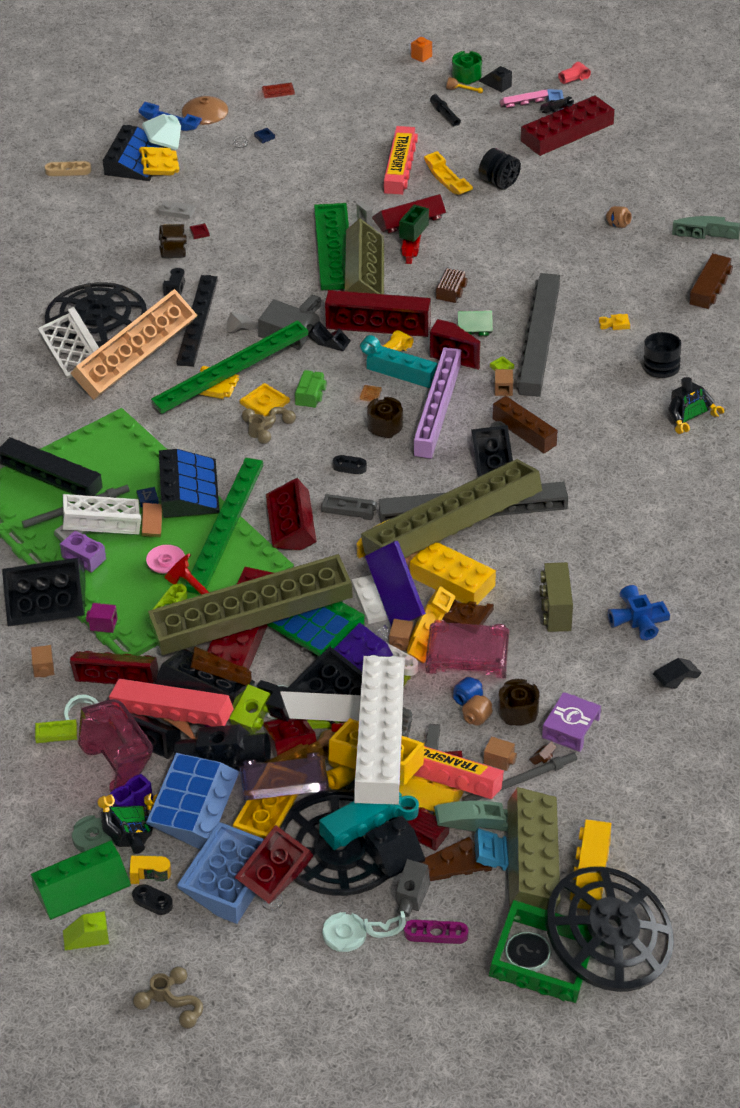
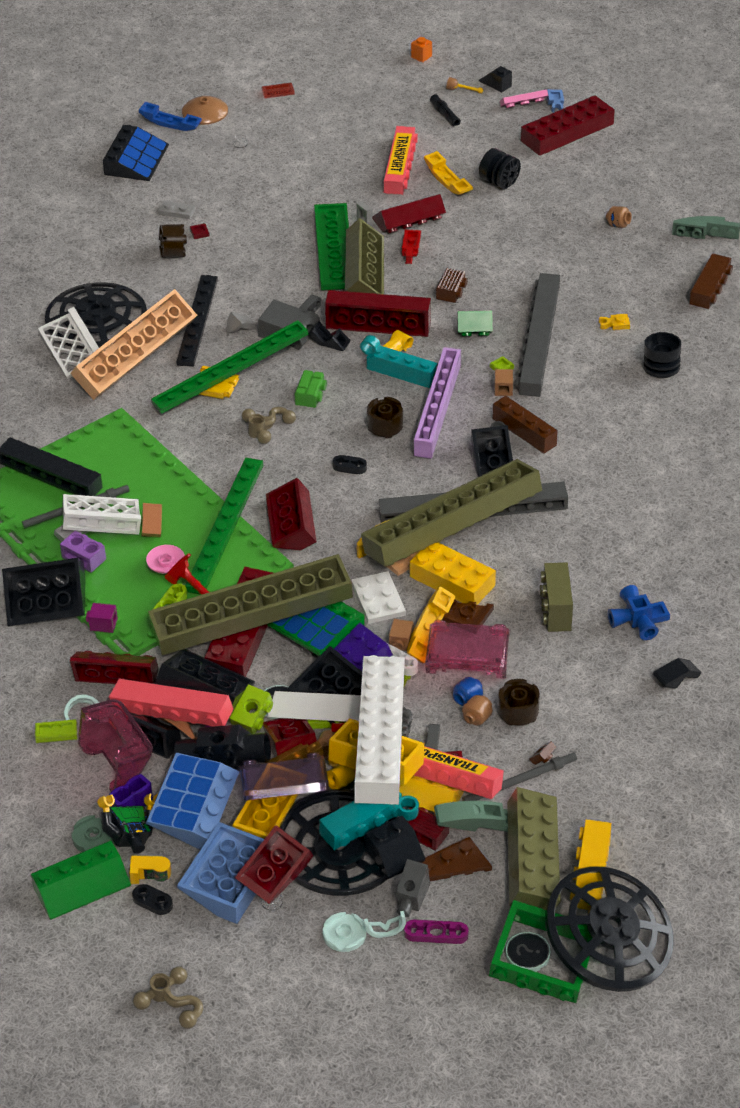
(42, 661): medium nougat brick -> none
(59, 168): tan beam -> none
(86, 931): lime slope -> none
(147, 495): dark blue tile -> none
(159, 160): yellow plate -> none
(163, 131): light aqua slope -> none
(175, 282): black leg -> none
(187, 483): slope -> none
(220, 667): reddish brown wing -> none
(264, 135): dark blue tile -> none
(264, 399): yellow tile -> none
(275, 703): black slope -> none
(349, 506): dark grey plate -> none
(370, 393): clear orange tile -> none
(383, 632): clear plate -> none
(395, 583): dark purple tile -> none
(414, 223): dark green brick -> none
(452, 336): dark red slope -> none
(467, 67): green brick -> none
(491, 849): dark azure plate -> none
(499, 753): medium nougat brick -> none
(554, 105): black pin -> none
(570, 721): medium lavender panel -> none
(577, 71): coral piece -> none
(689, 402): torso -> none

